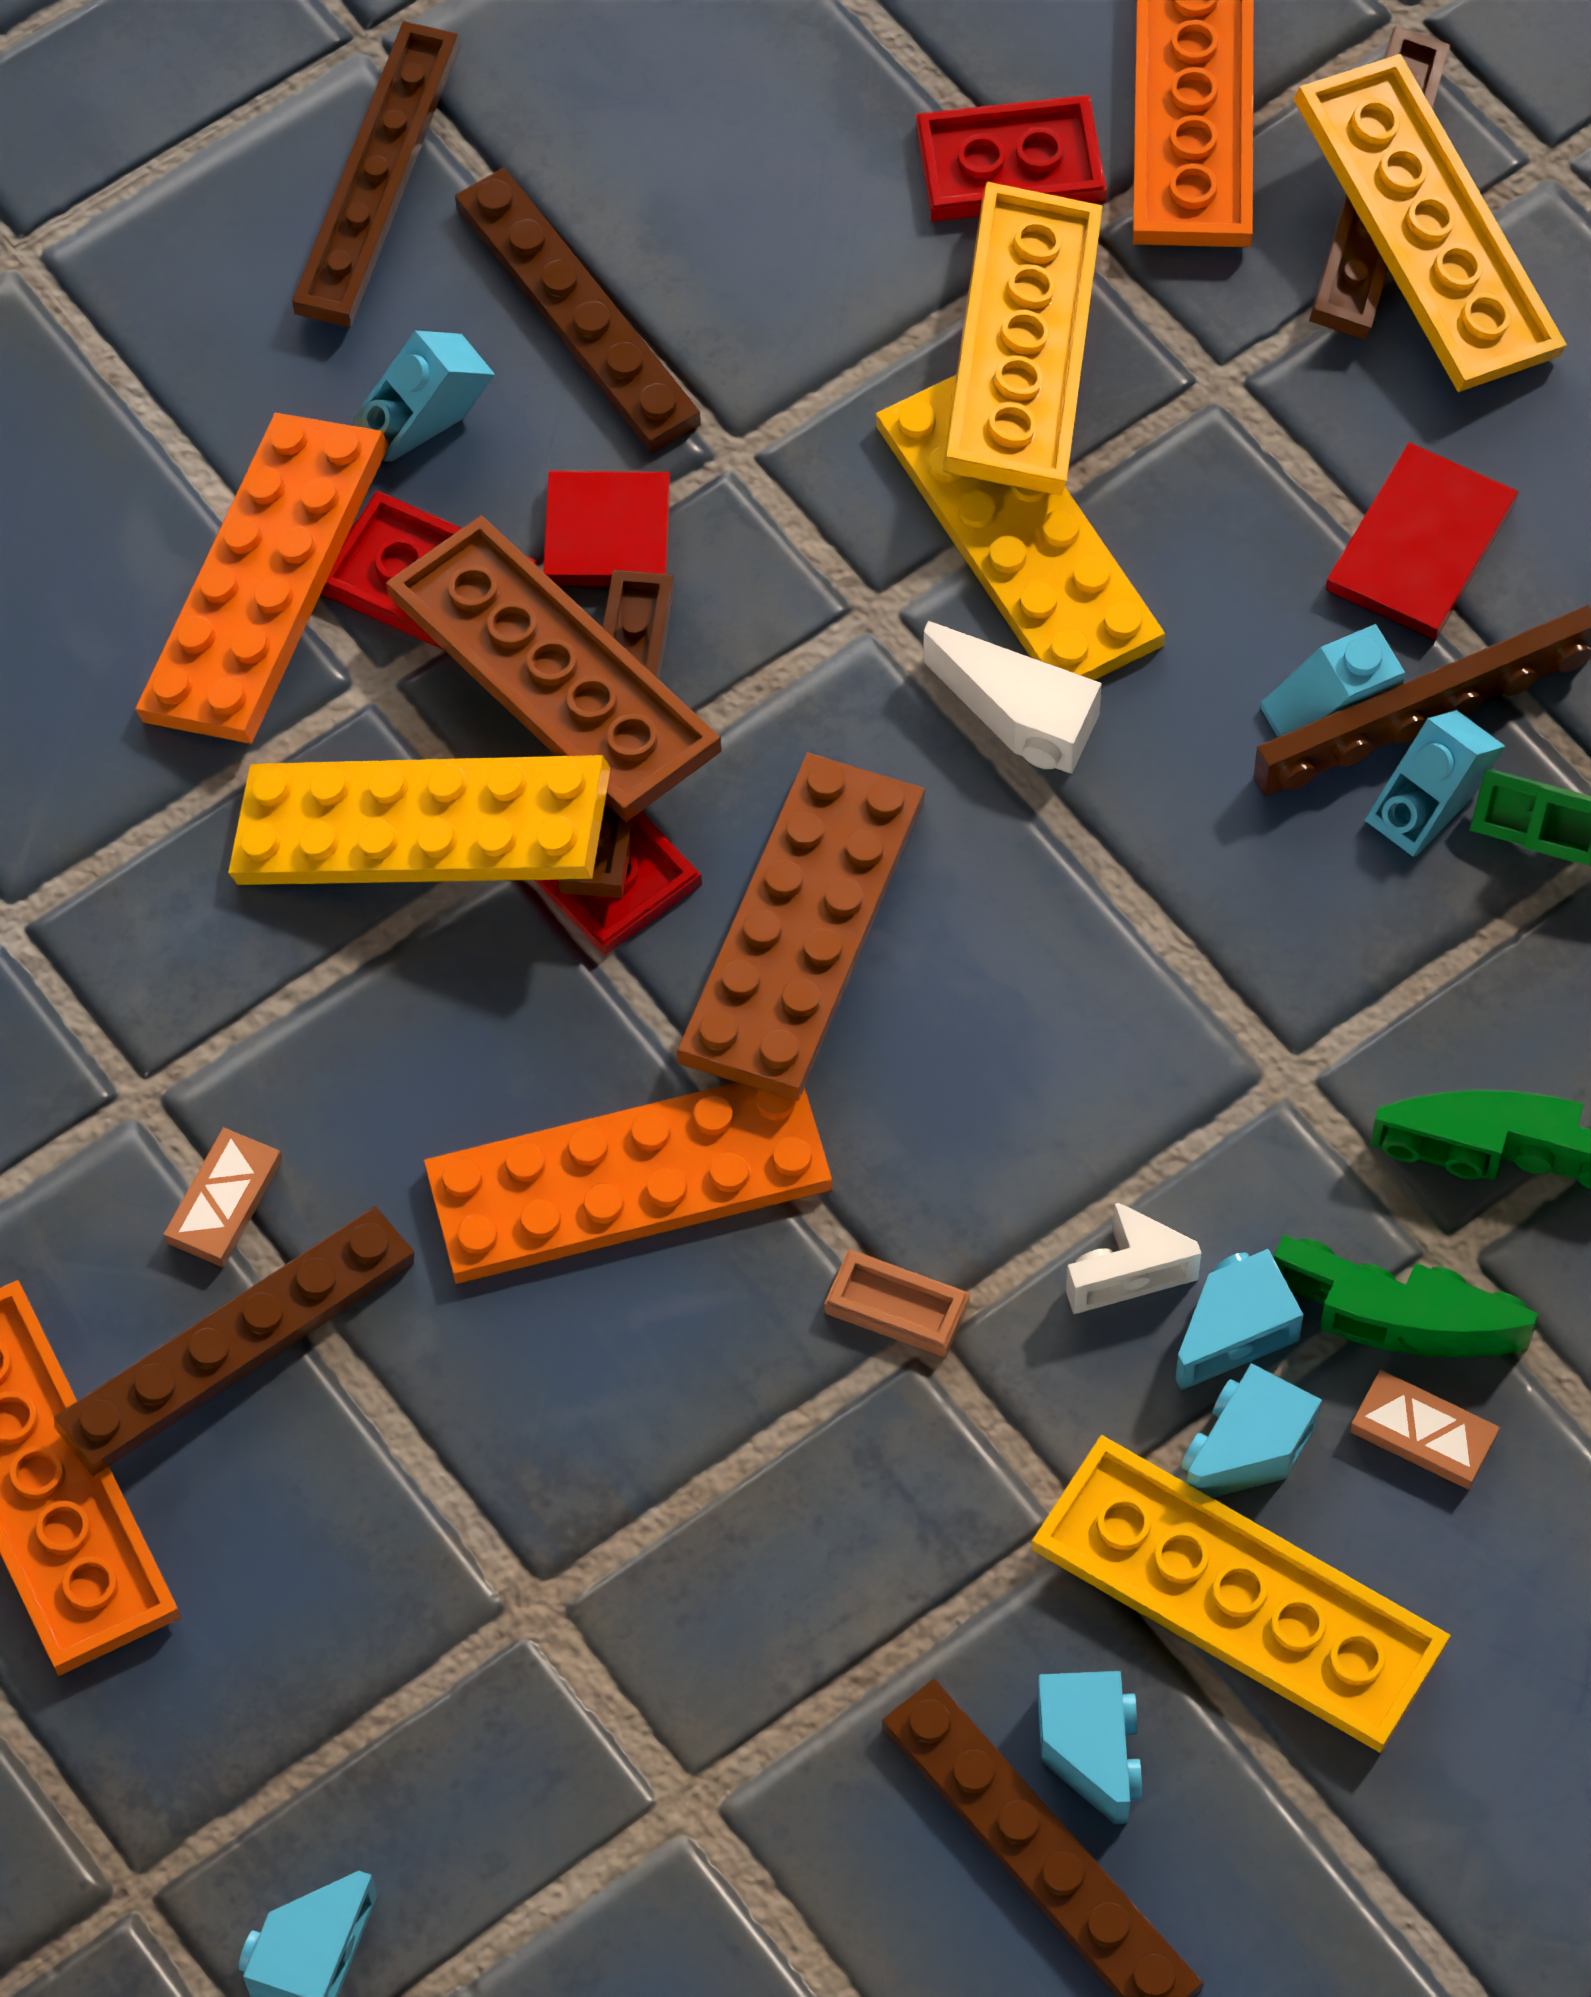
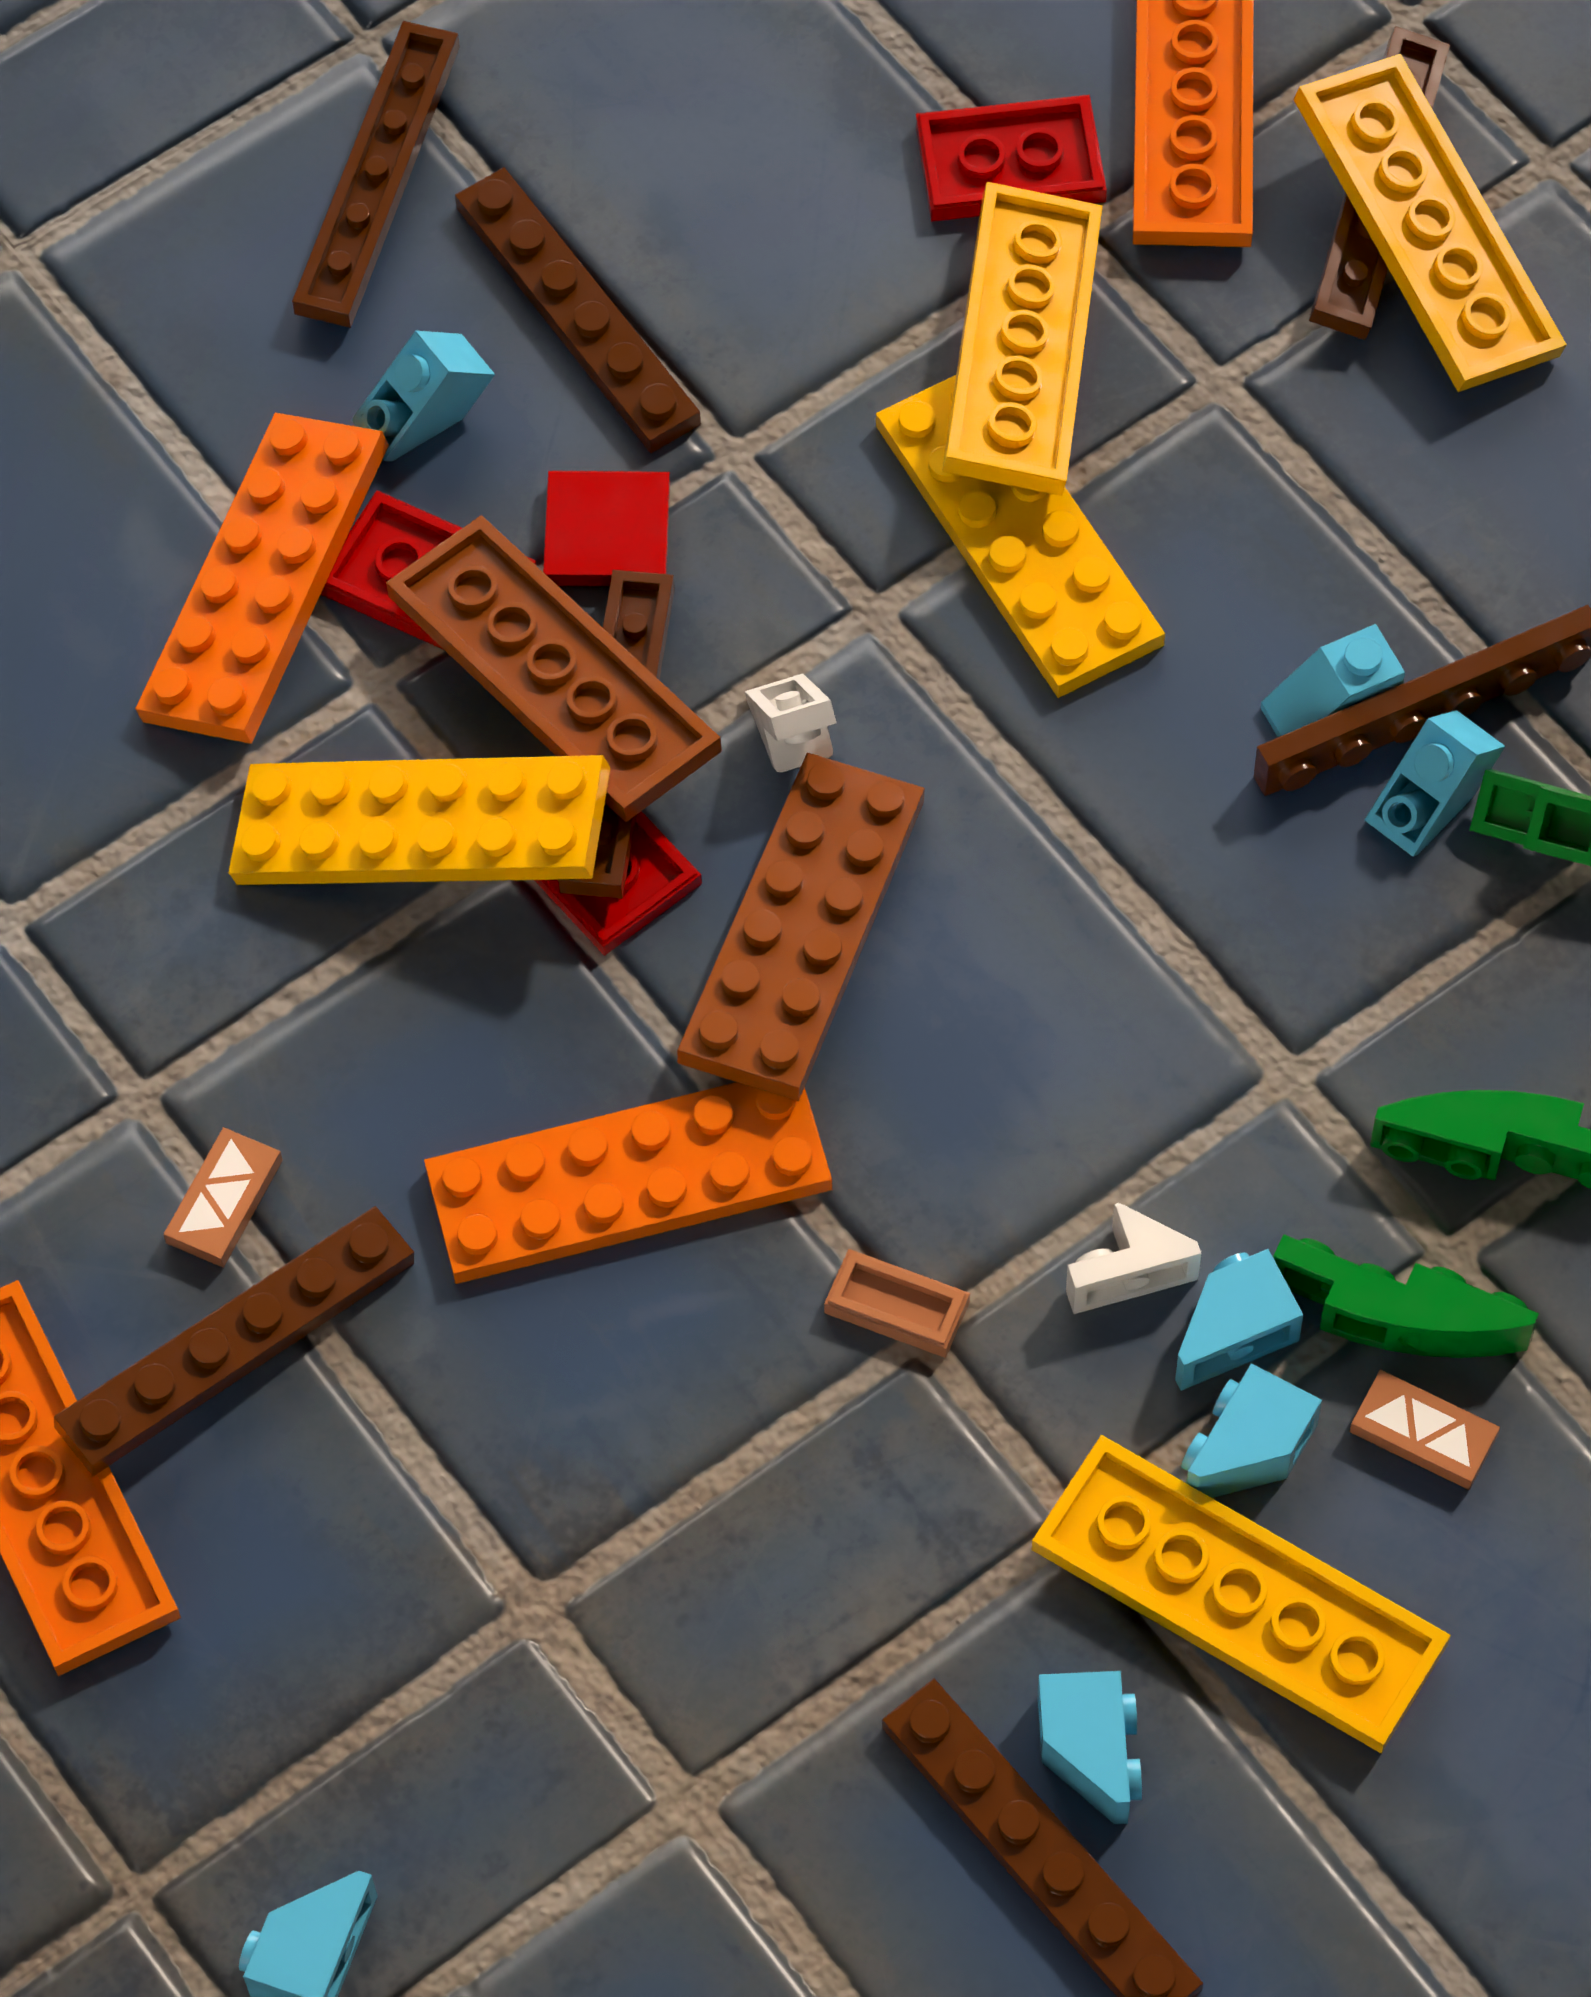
(792, 720): none -> white slope
(1022, 700): white slope -> none
(1422, 540): red tile -> none

